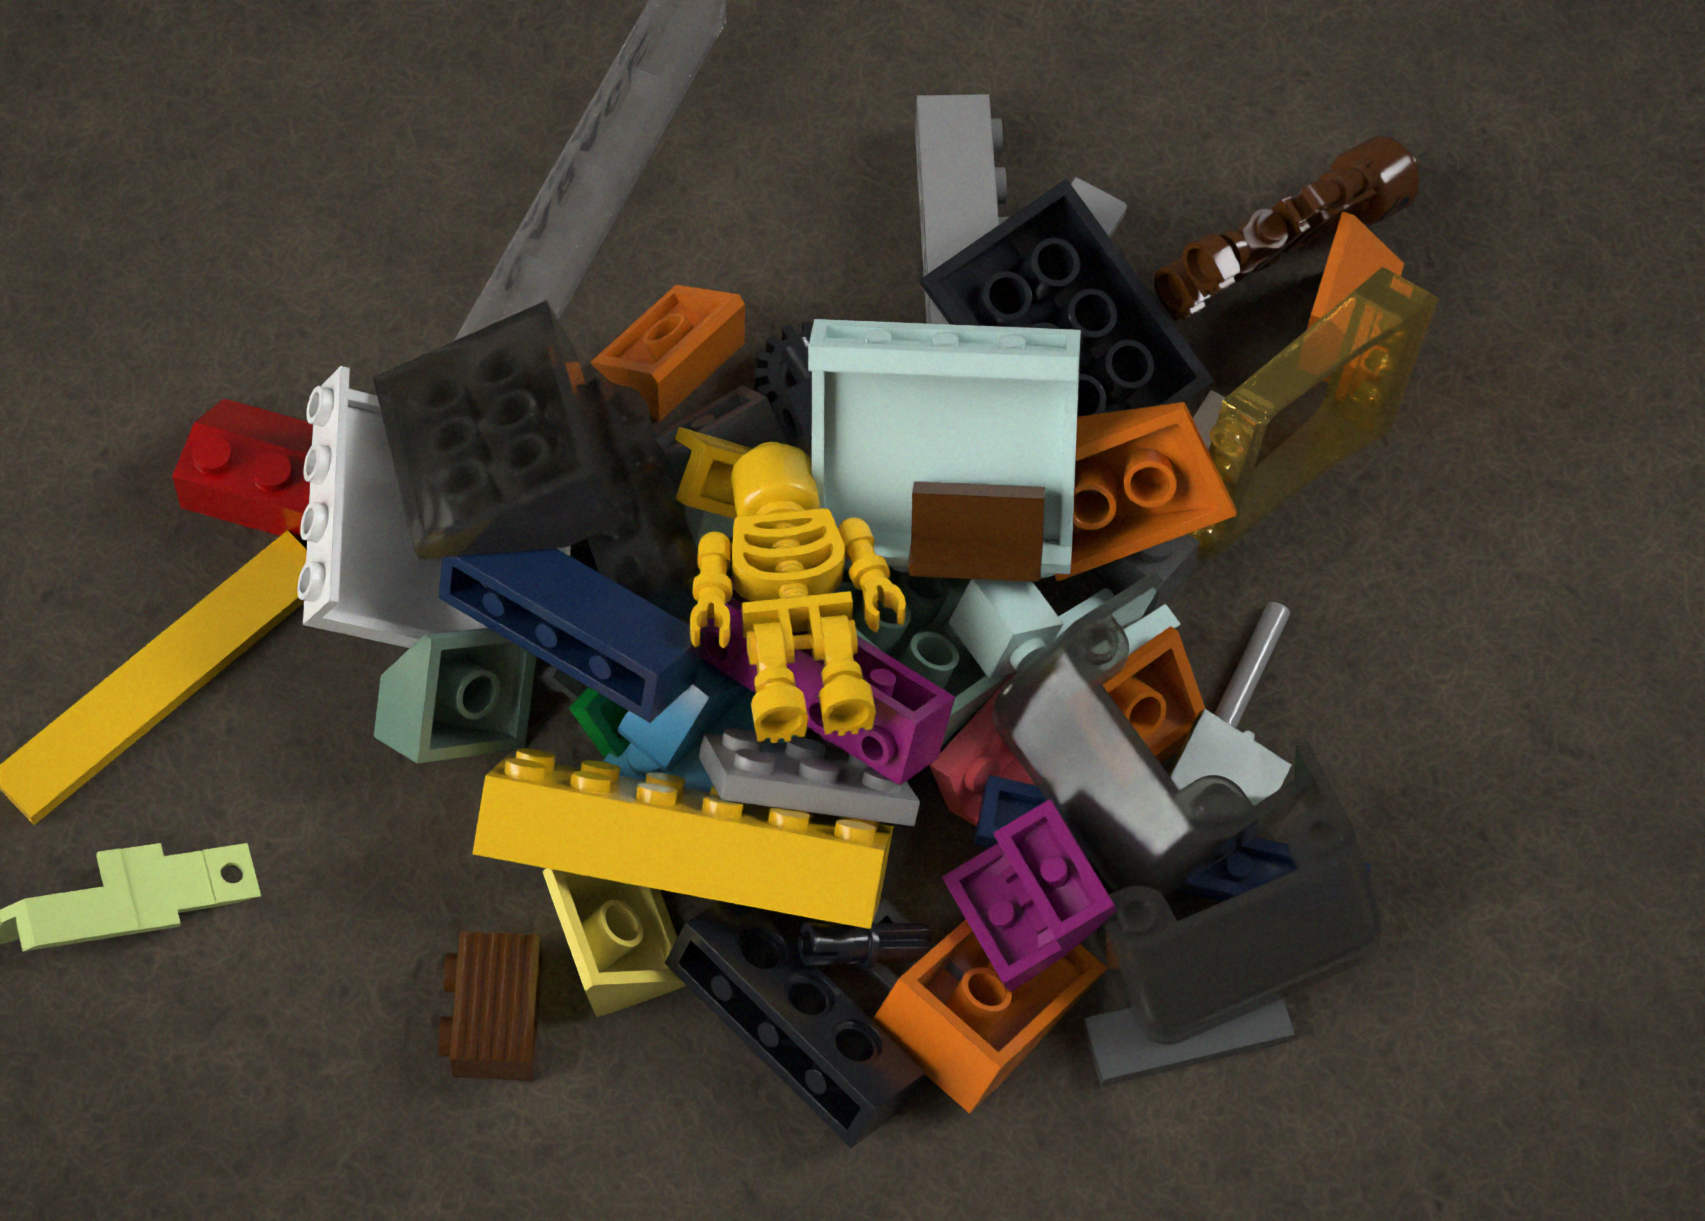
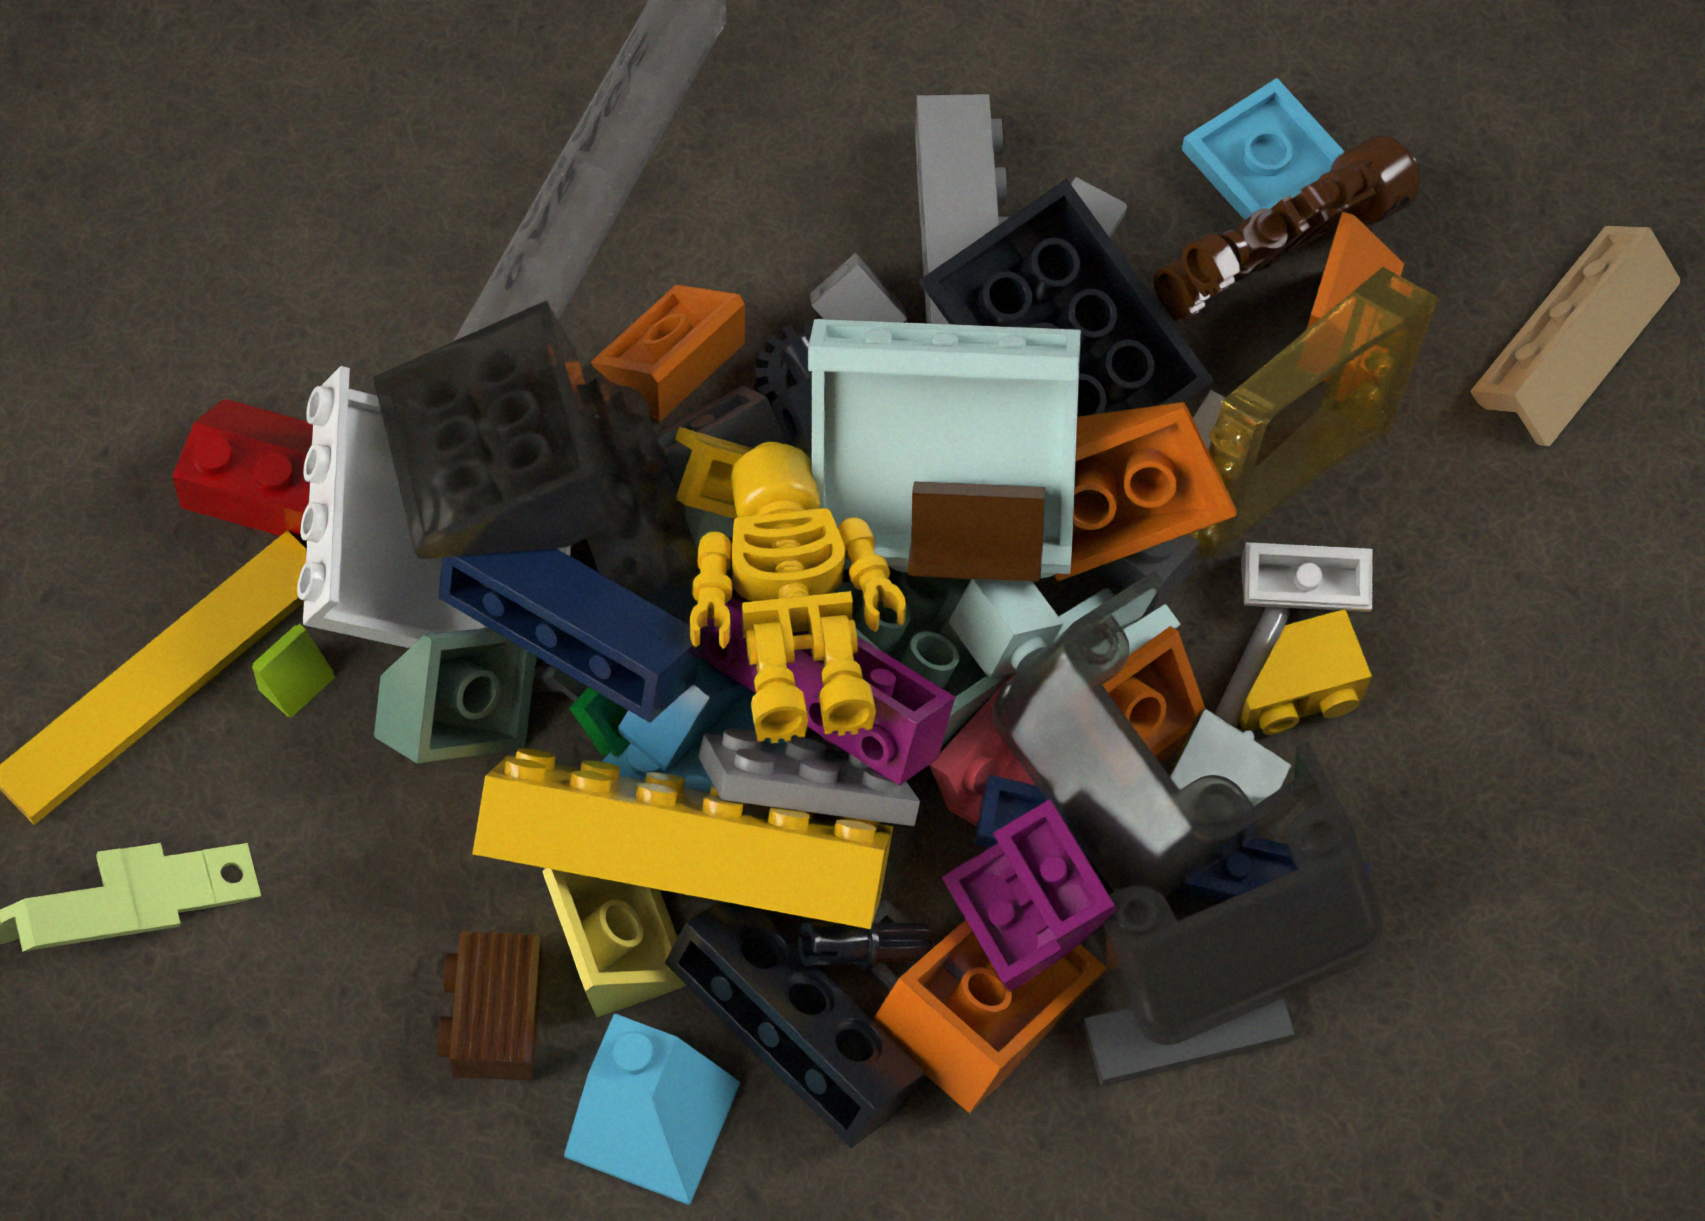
(292, 671): none -> lime slope
(650, 1110): none -> medium azure slope
(856, 295): none -> light grey panel
(1262, 149): none -> medium azure plate
(1307, 577): none -> white slope
(1308, 672): none -> yellow slope
(1580, 331): none -> tan panel

